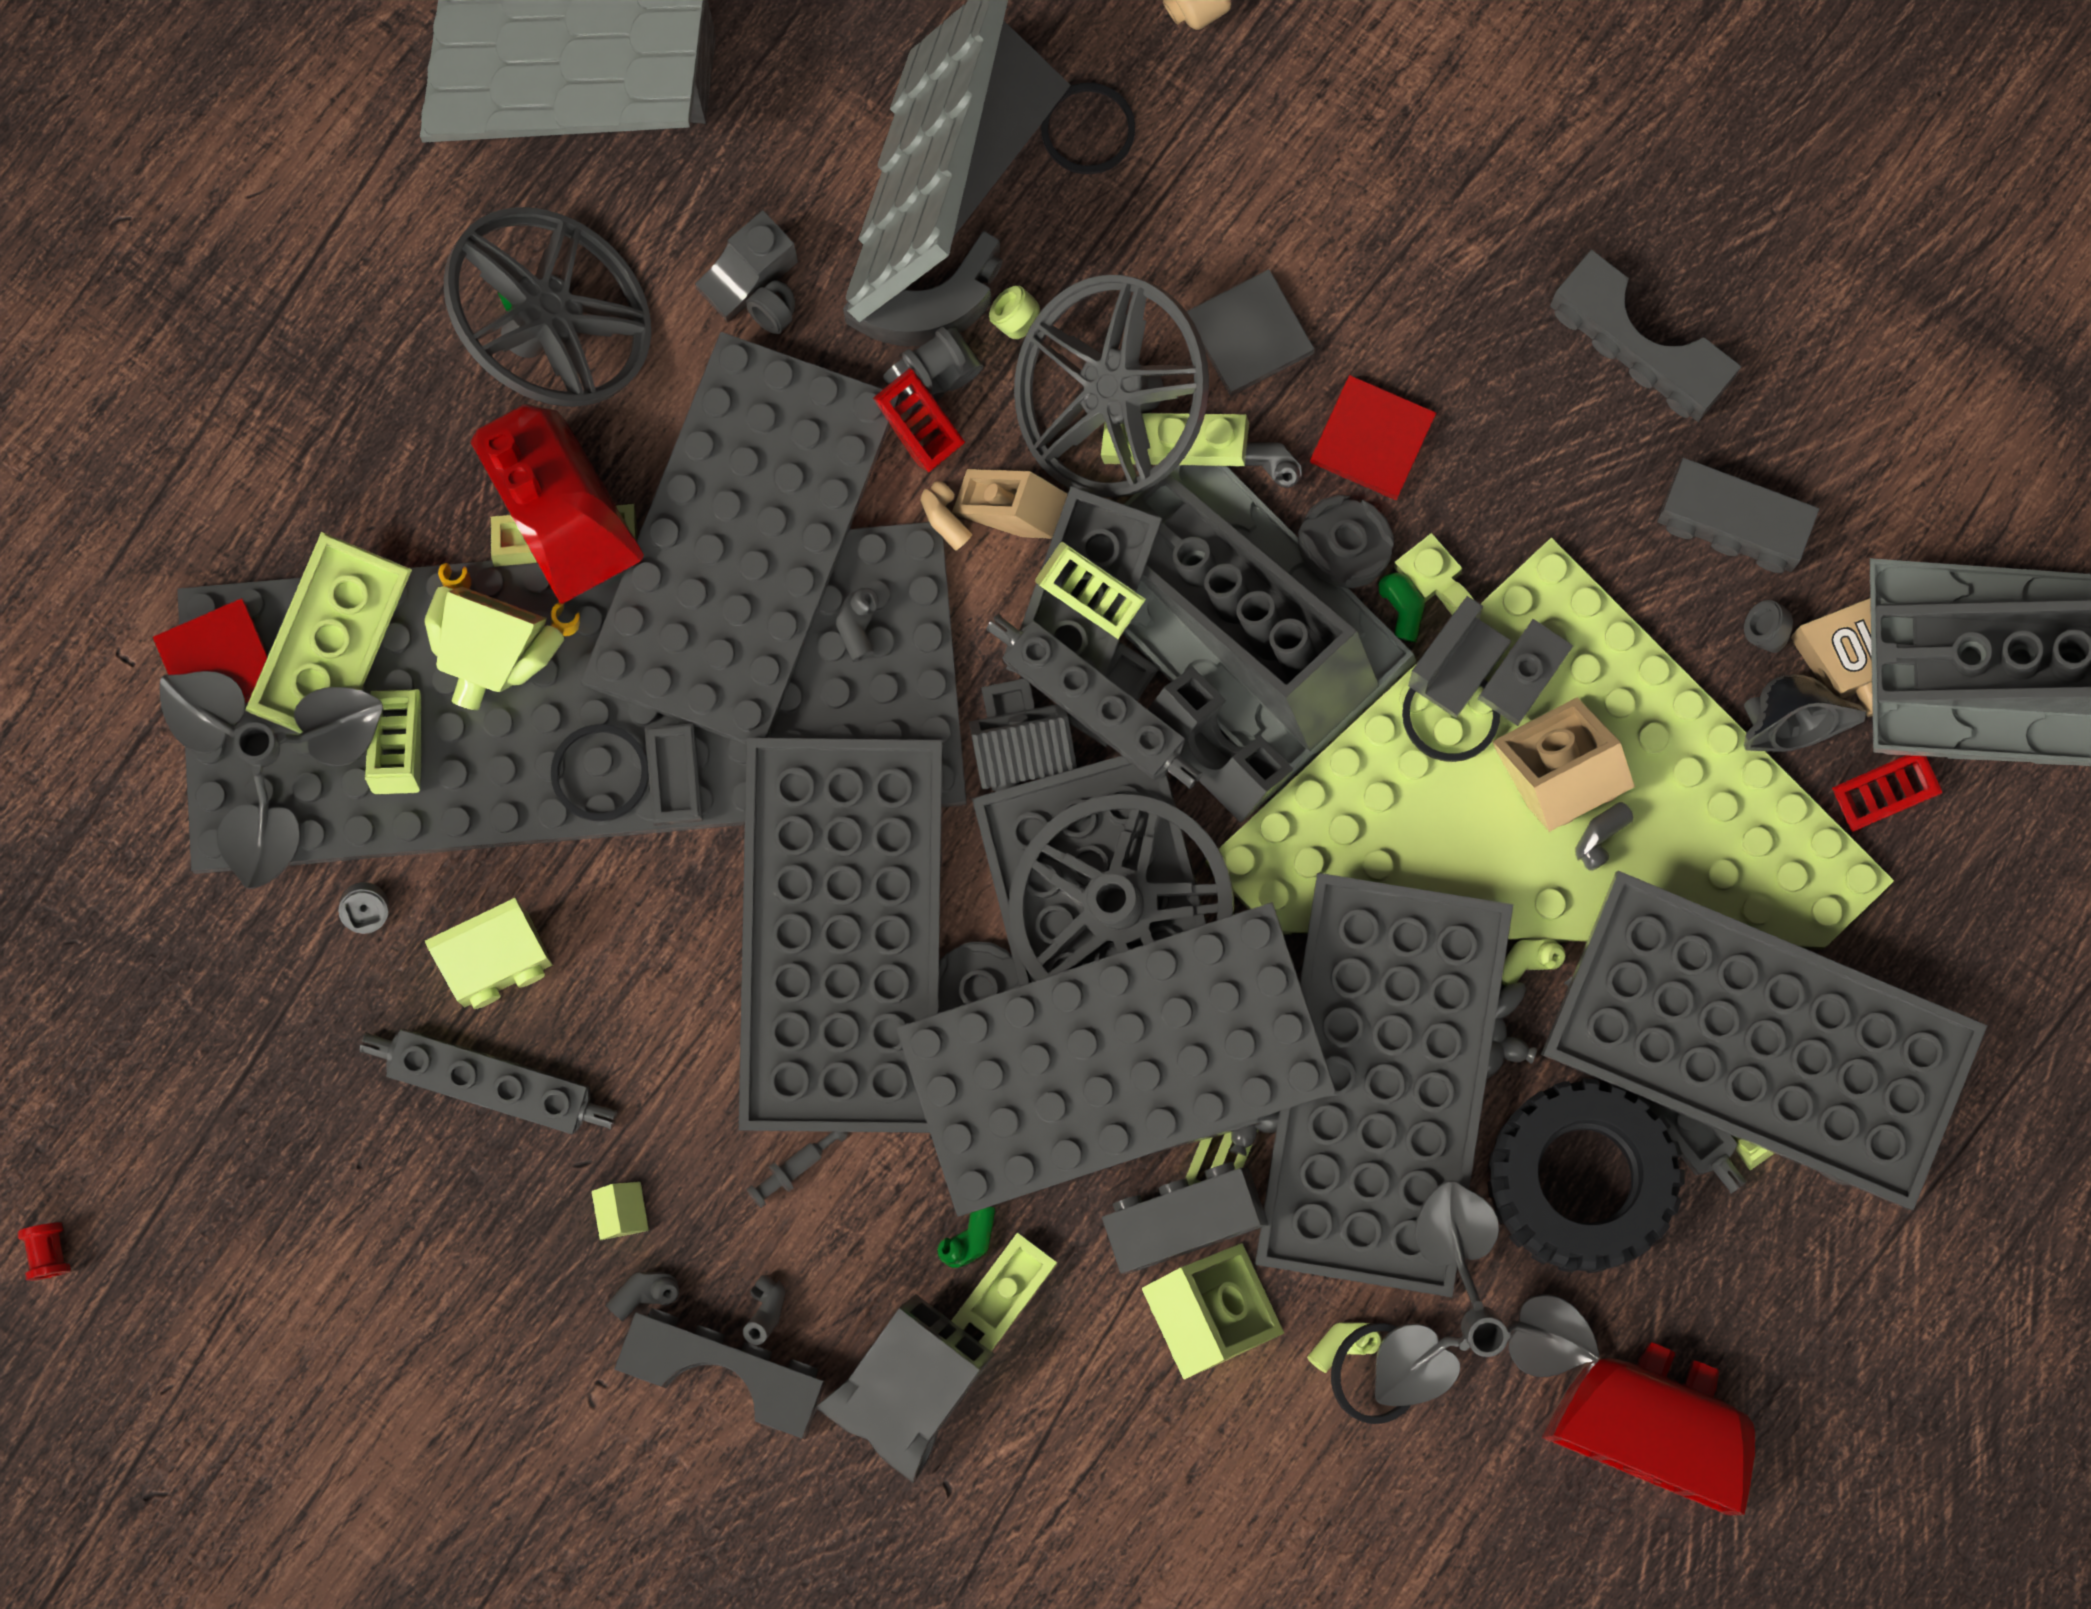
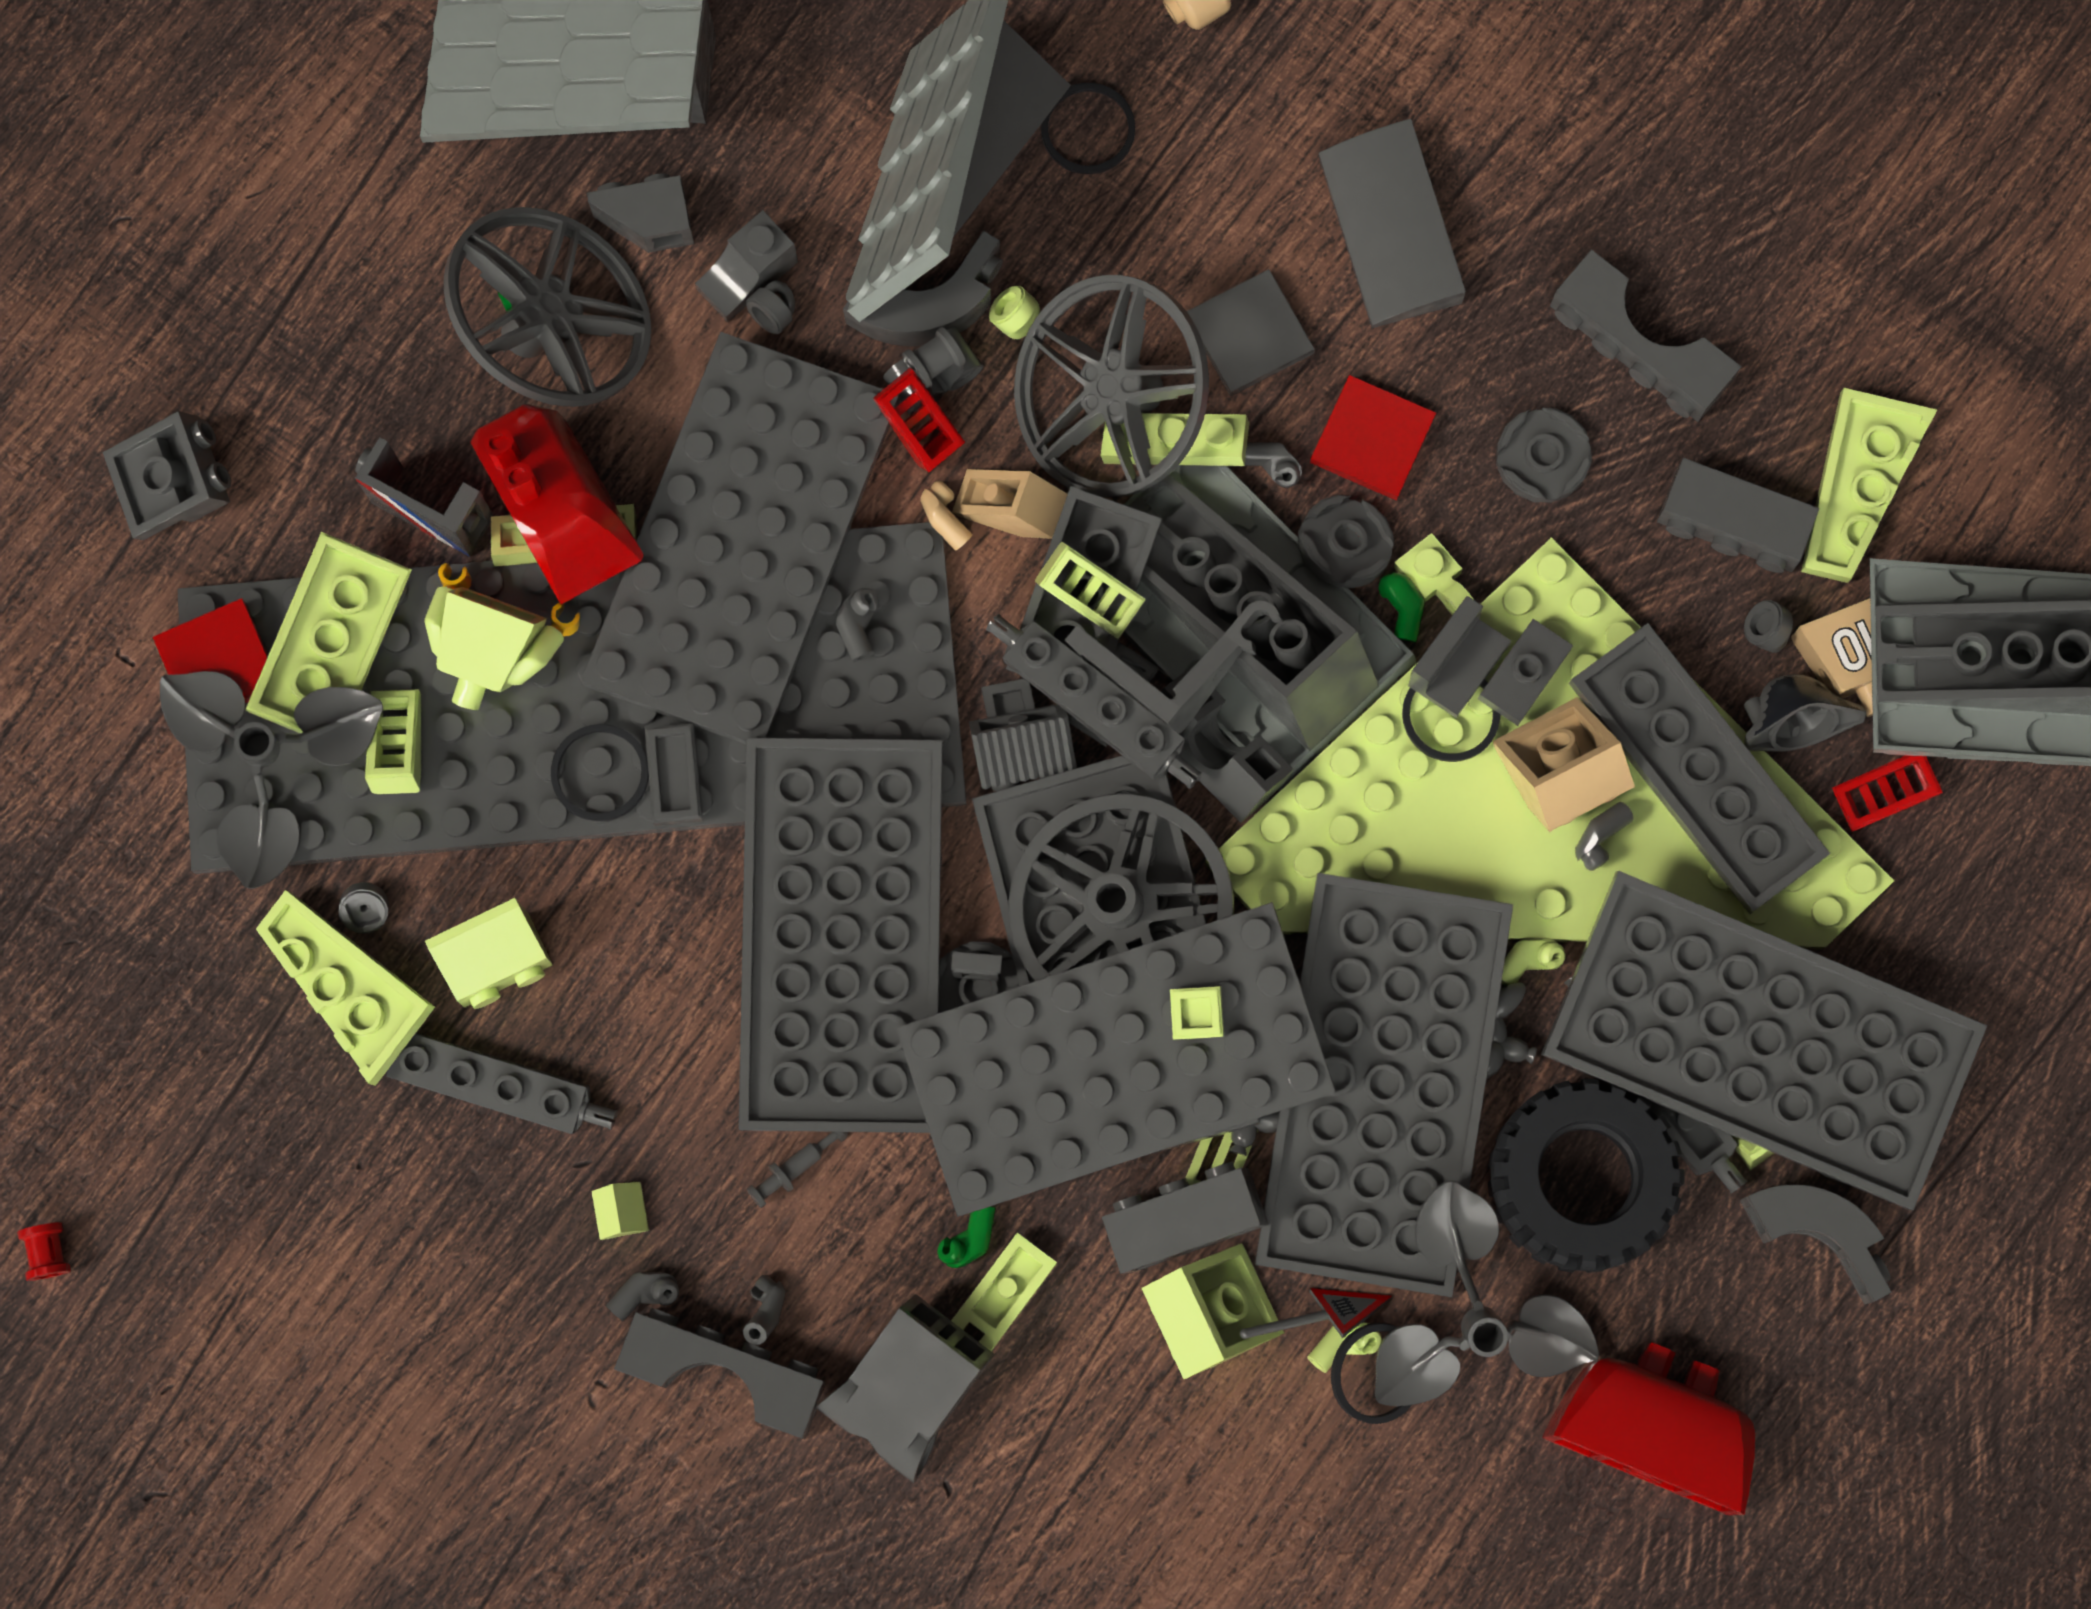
(168, 474): none -> dark grey plate
(352, 991): none -> yellowish green wing
(459, 526): none -> dark grey panel
(646, 212): none -> dark grey slope
(977, 966): none -> dark grey tile
(1196, 684): none -> dark grey hinge
(1197, 1012): none -> yellowish green tile
(1342, 1308): none -> piece
(1392, 224): none -> dark grey slope
(1543, 455): none -> dark grey tile
(1699, 768): none -> dark grey plate
(1830, 1220): none -> dark grey arch
(1862, 470): none -> yellowish green wing

